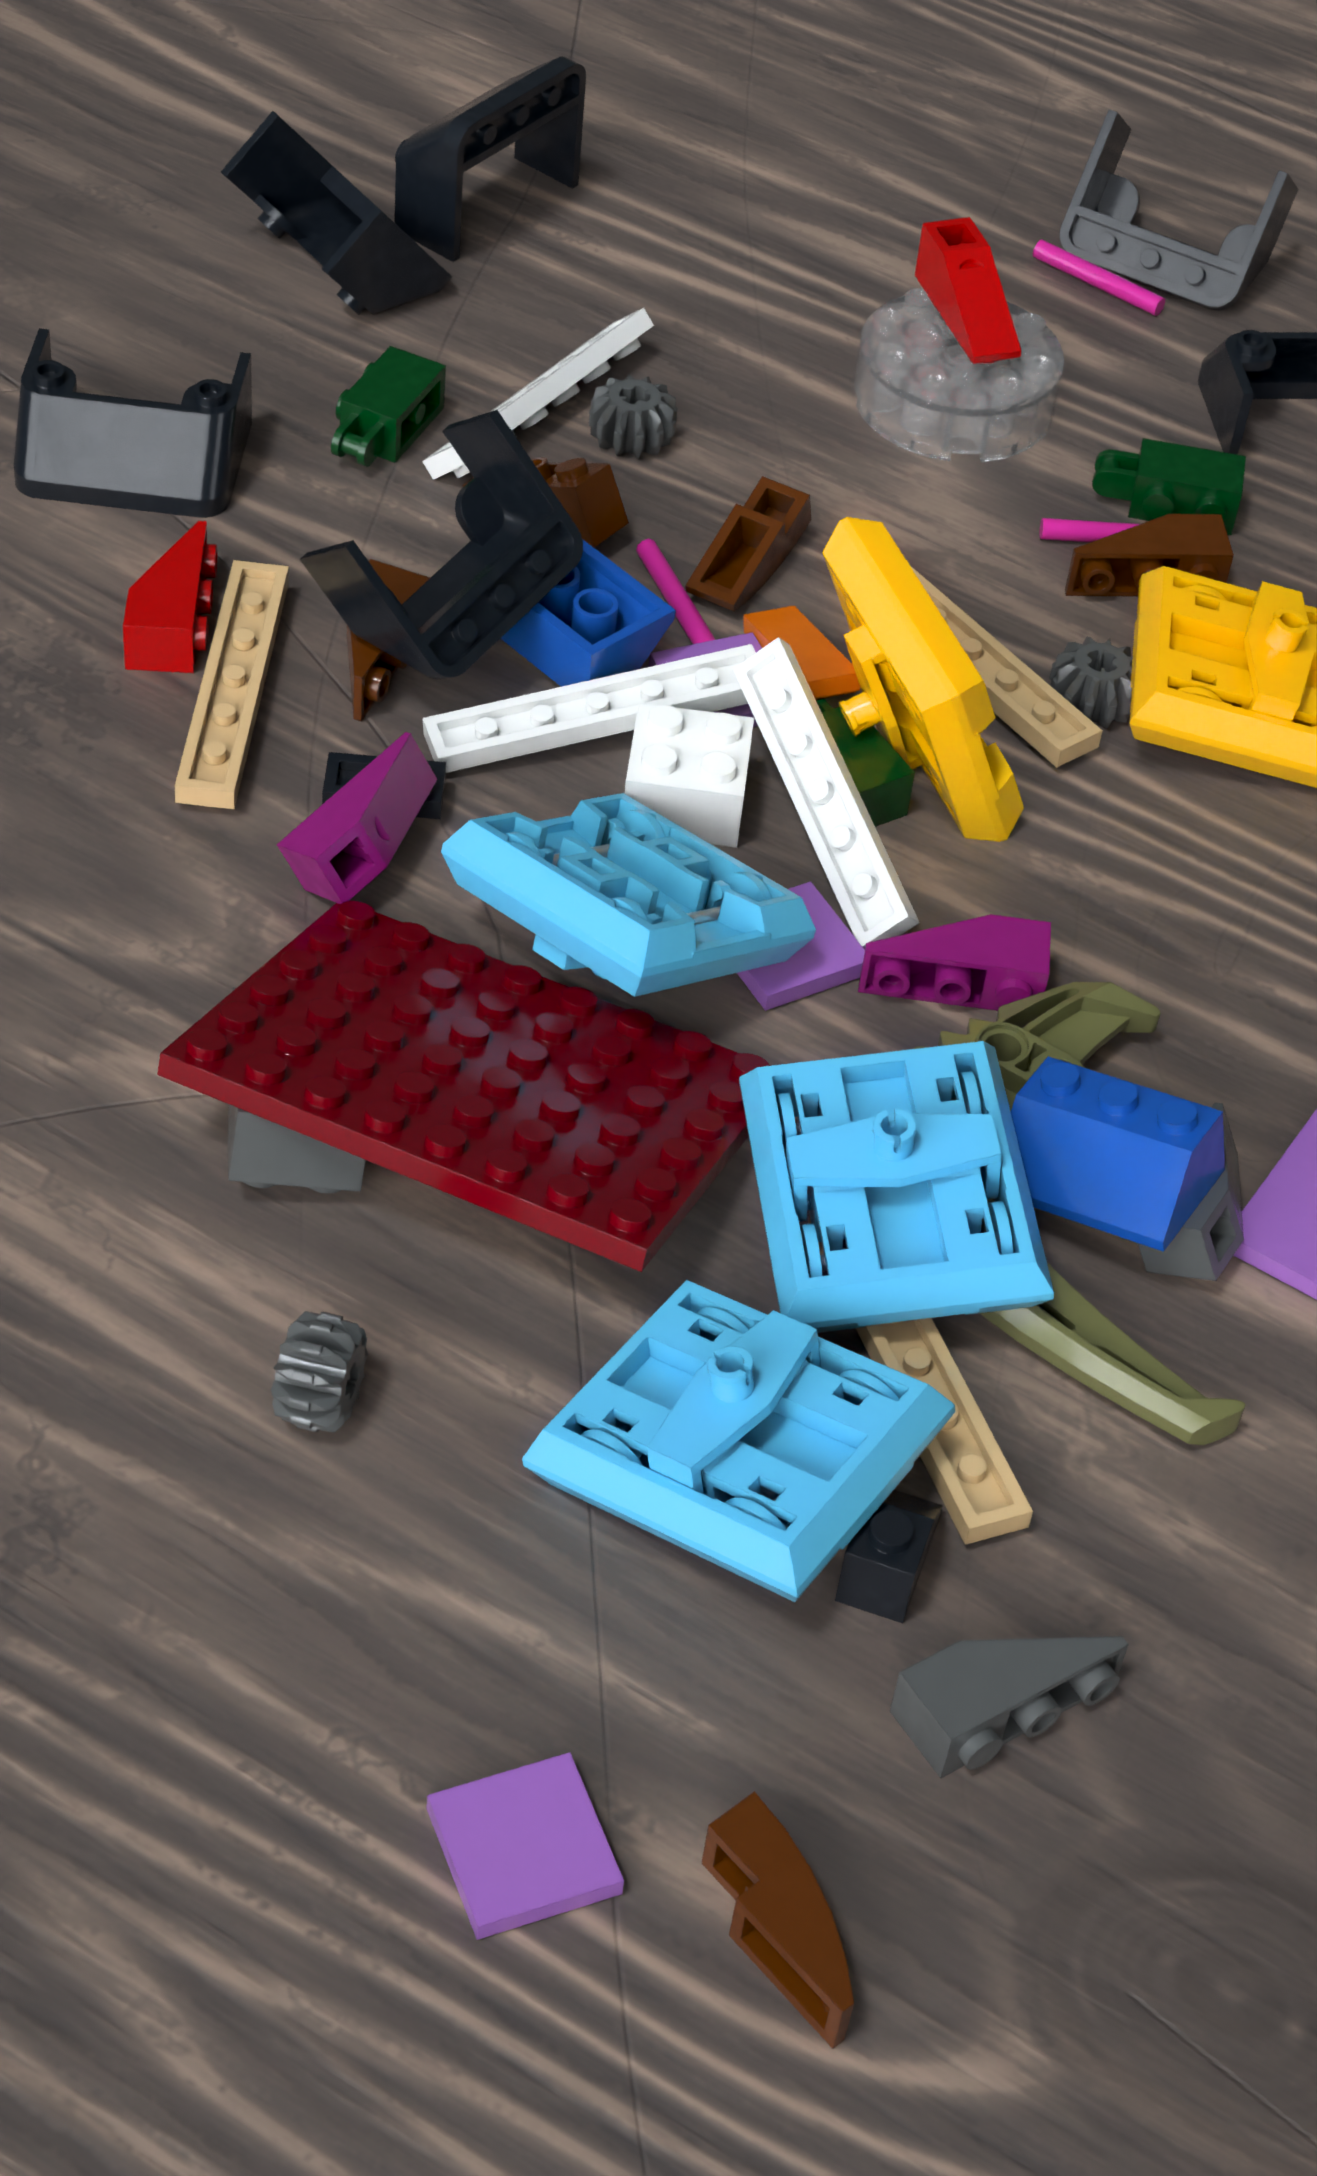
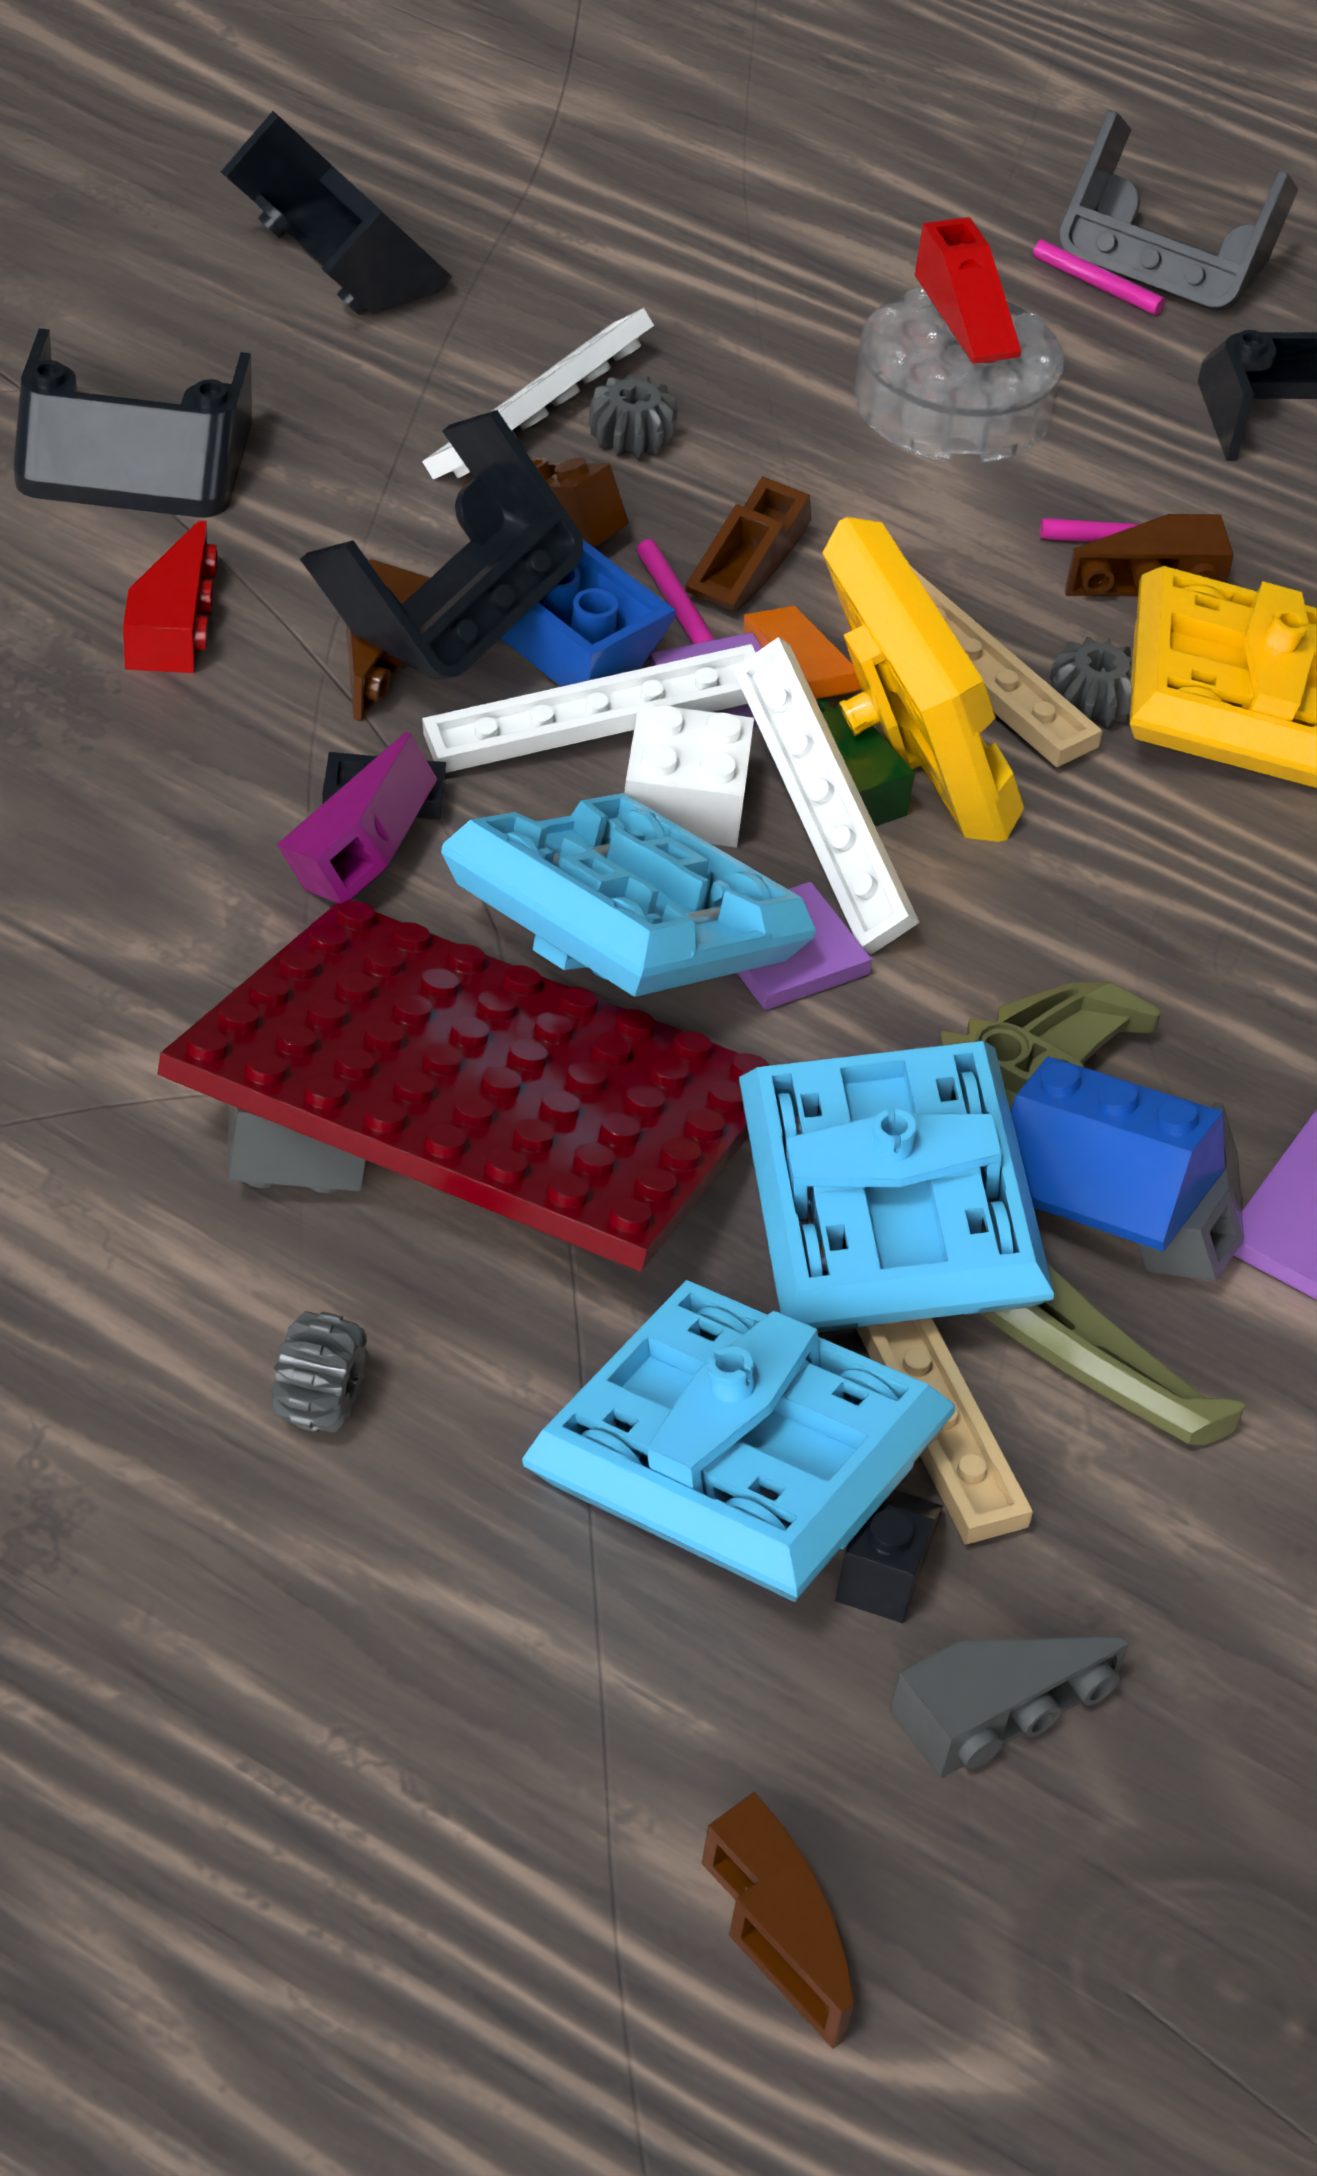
(232, 686): tan plate -> none
(388, 407): dark green brick -> none
(524, 1845): medium lavender tile -> none
(534, 109): black windscreen -> none
(962, 963): magenta slope -> none
(1172, 480): dark green brick -> none

